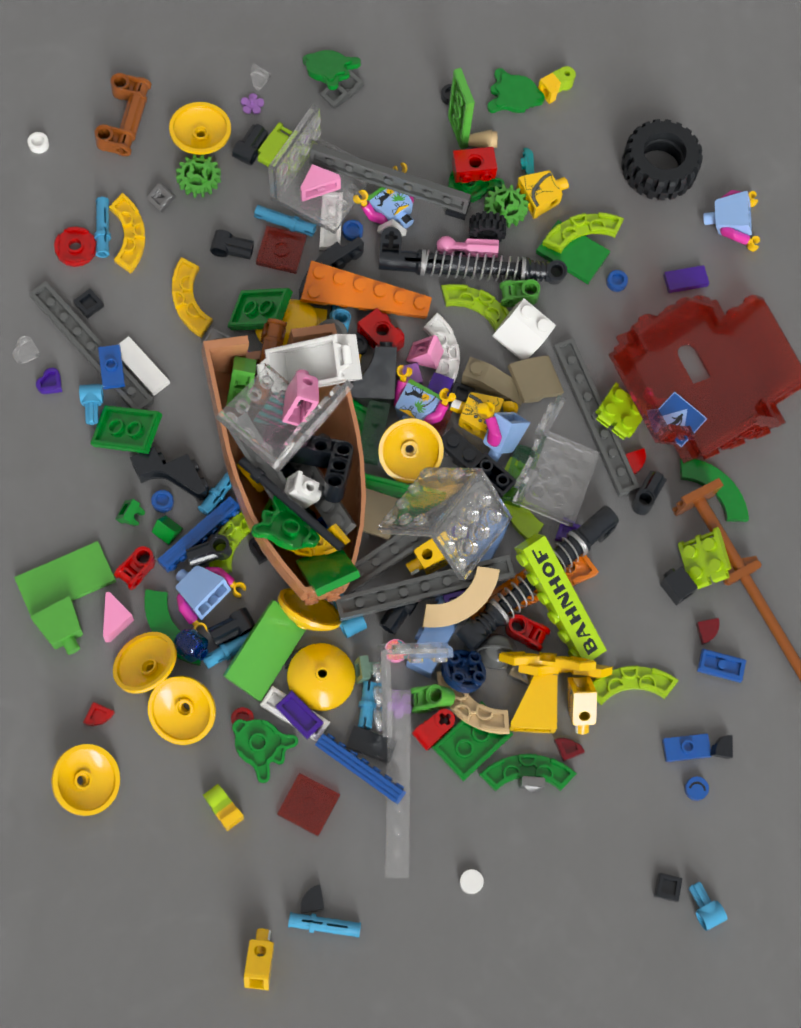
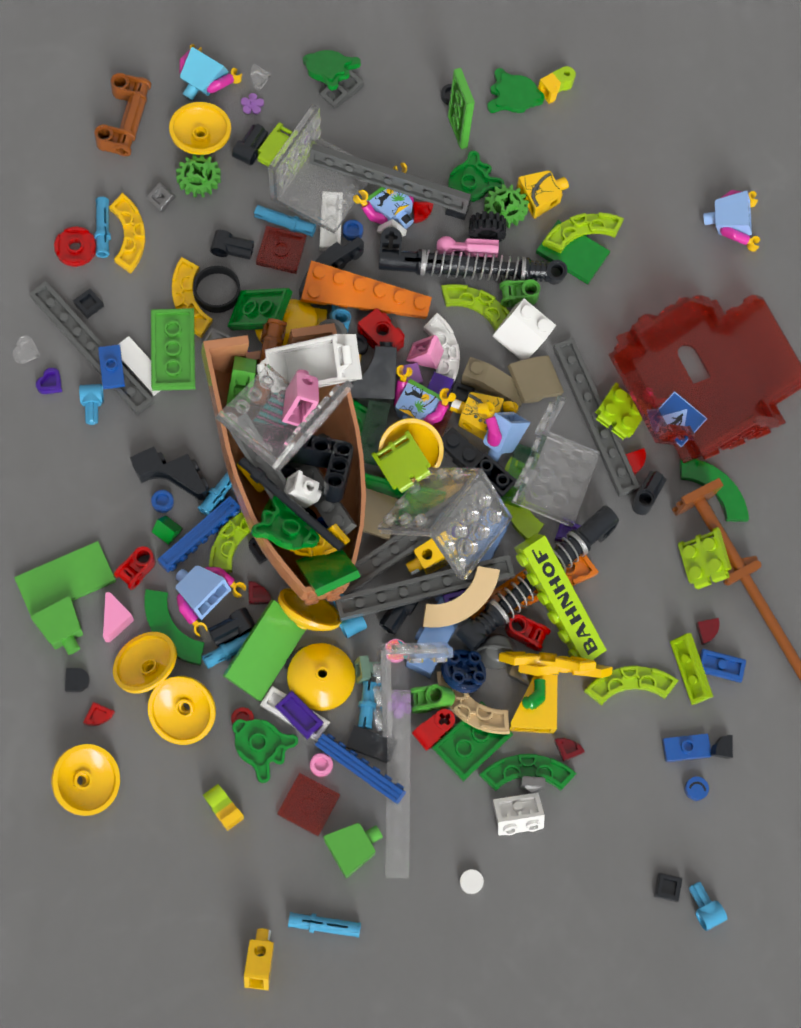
(38, 142): white tile -> none
(76, 680): none -> black tile
(126, 429): green tile -> none
(127, 512): green tile -> none
(172, 349): none -> bright green tile
(191, 645): clear blue head -> none
(204, 73): none -> medium azure torso
(207, 553): black piece -> none
(216, 270): none -> black tyre
(258, 594): none -> dark red tile
(312, 900): black tile -> none
(319, 182): bright pink slope -> none
(321, 765): none -> bright pink tile
(352, 846): none -> bright green torso
(402, 463): none -> lime plate
(421, 211): none -> red tile
(483, 158): red brick -> none
(484, 139): tan cone -> none
(518, 814): none -> white bracket
(527, 161): teal piece -> none
(537, 697): none -> green arm
(582, 703): yellow torso -> none
(617, 281): blue tile -> none
(662, 137): black tyre -> none
(678, 585): black brick -> none
(686, 279): dark purple tile -> none
(691, 669): none -> lime tile

